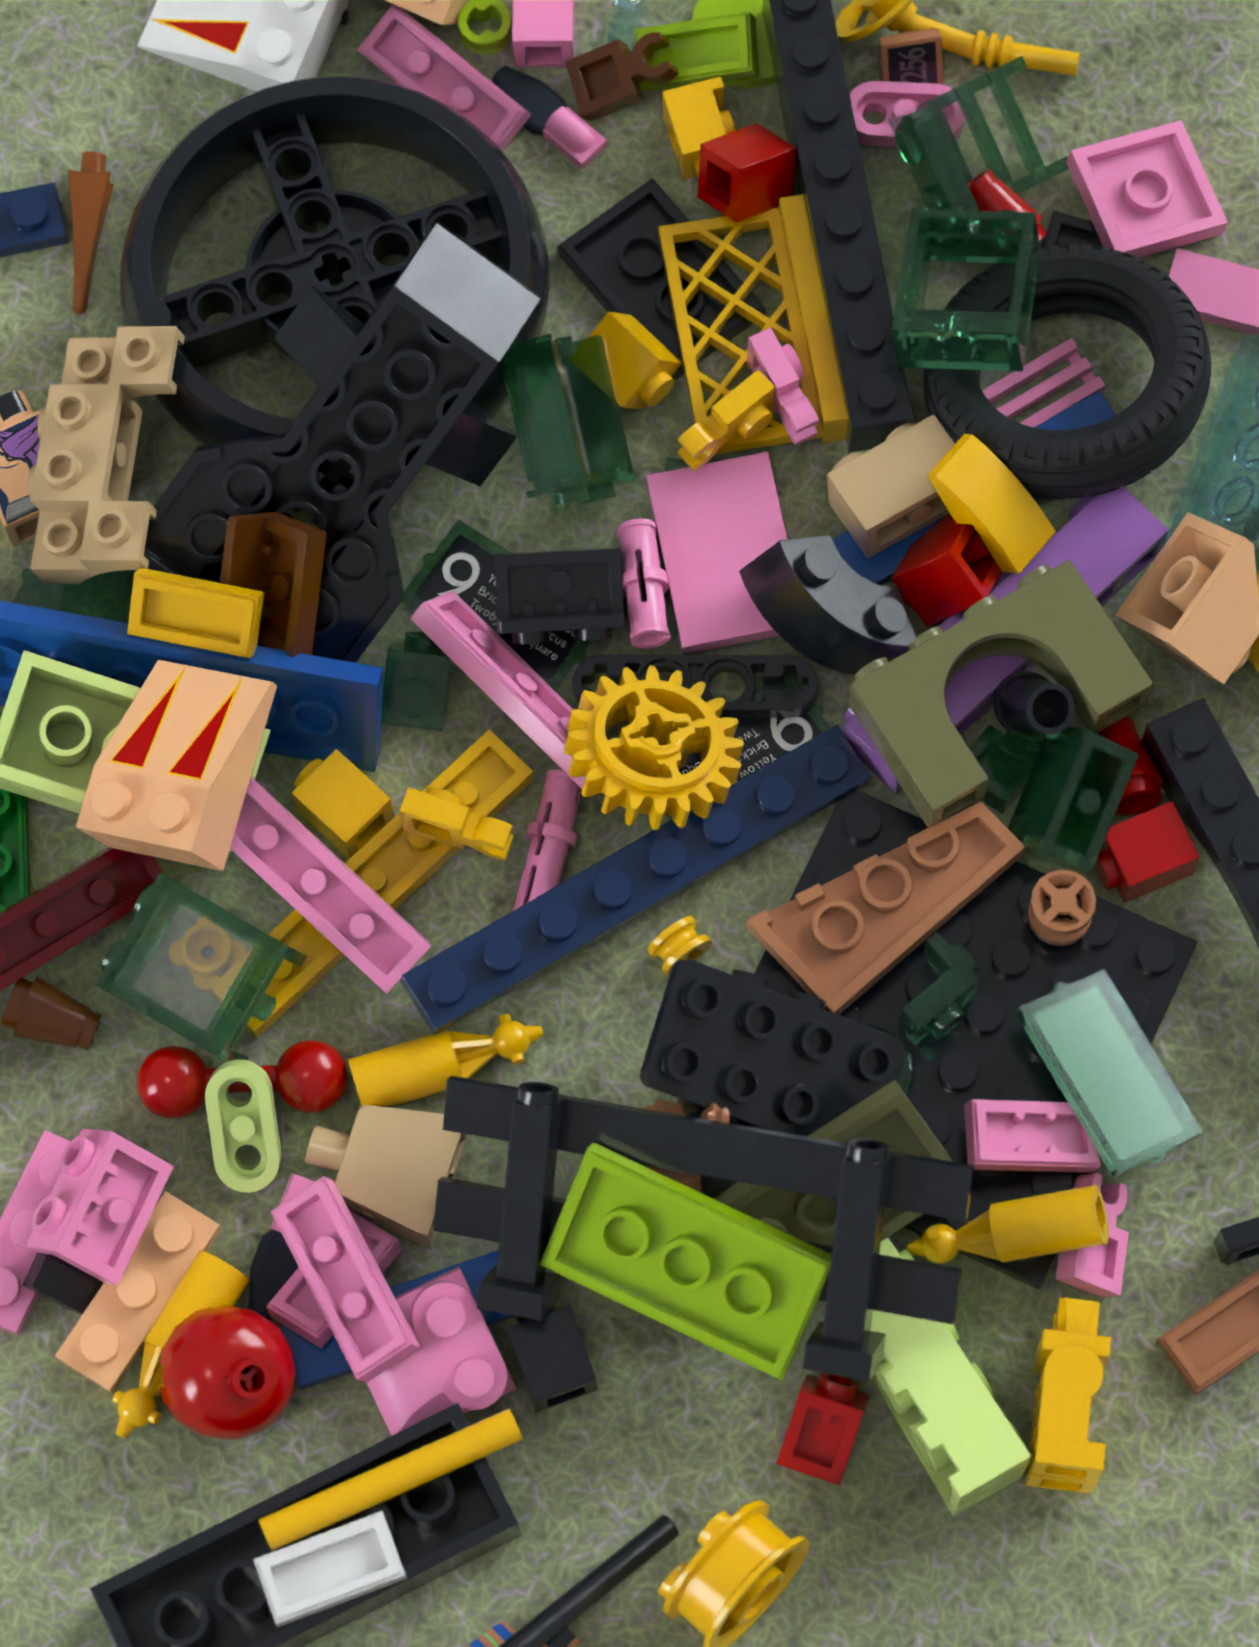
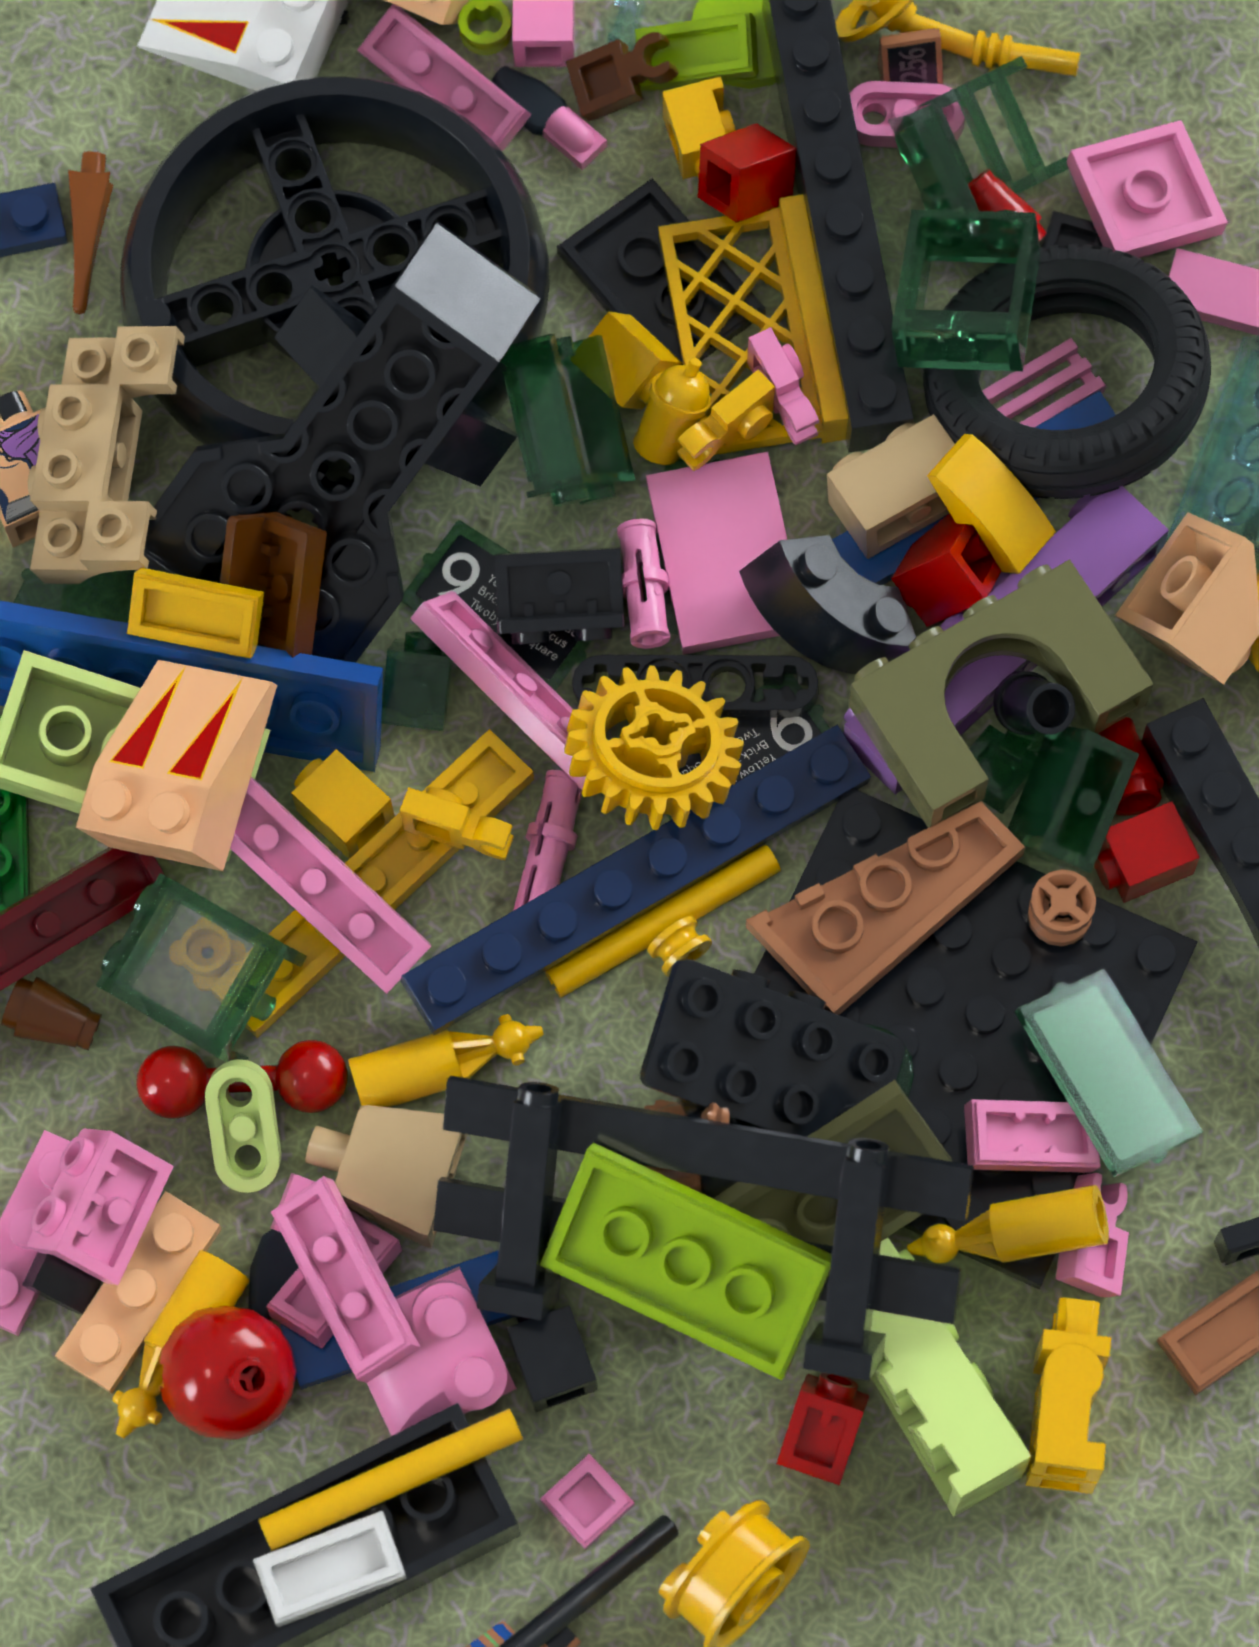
(587, 1501): none -> bright pink tile
(640, 932): none -> yellow piece
(675, 403): none -> yellow piece
(940, 1005): clear green bracket -> none

